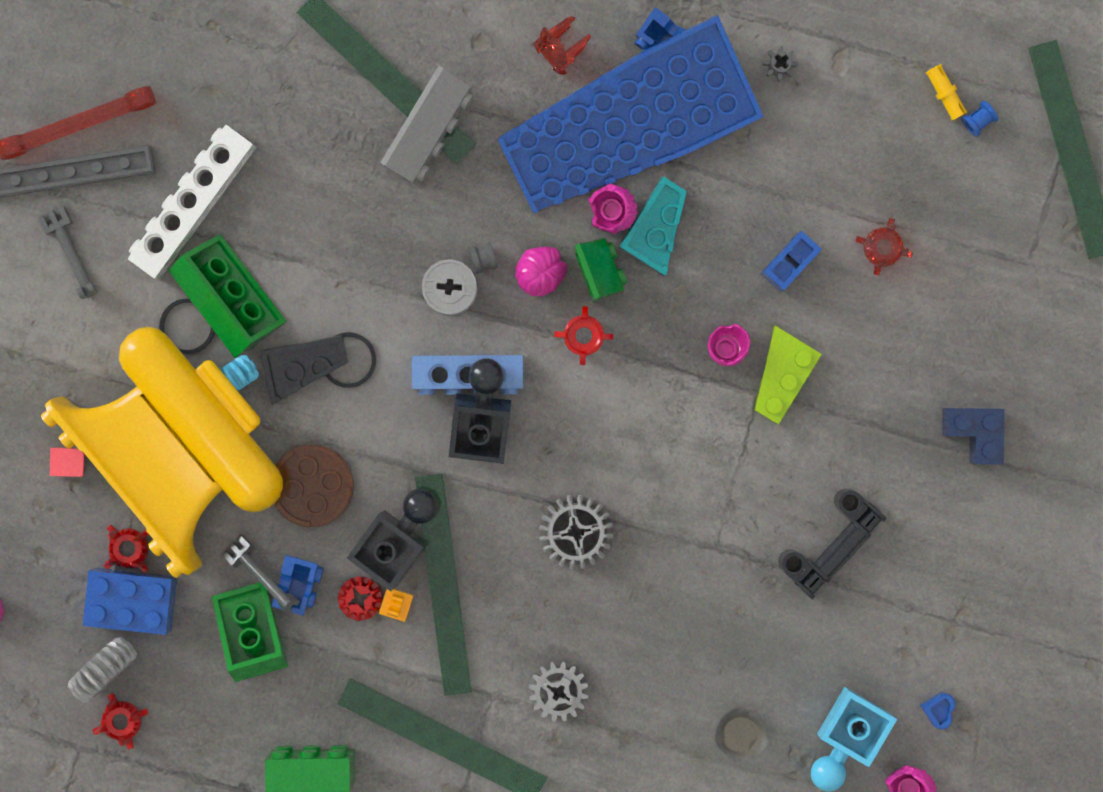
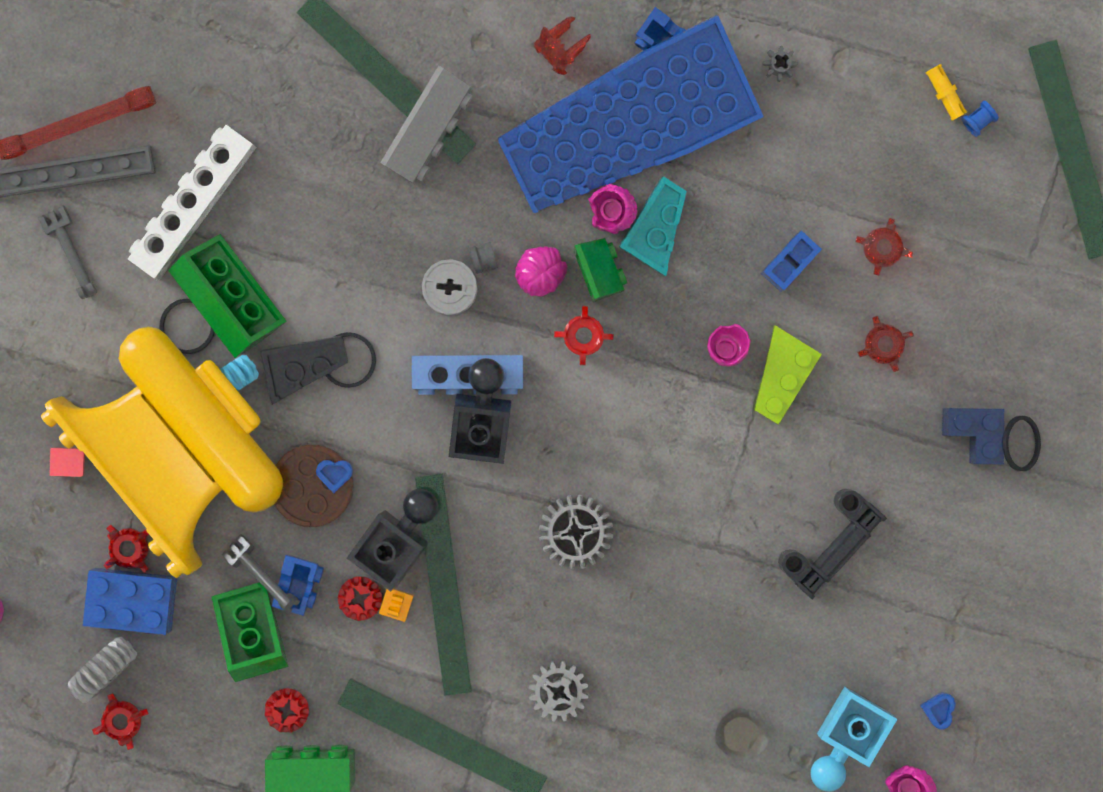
(298, 705): none -> red gear
(334, 474): none -> blue tile
(871, 344): none -> clear red piece
(1037, 443): none -> black piece

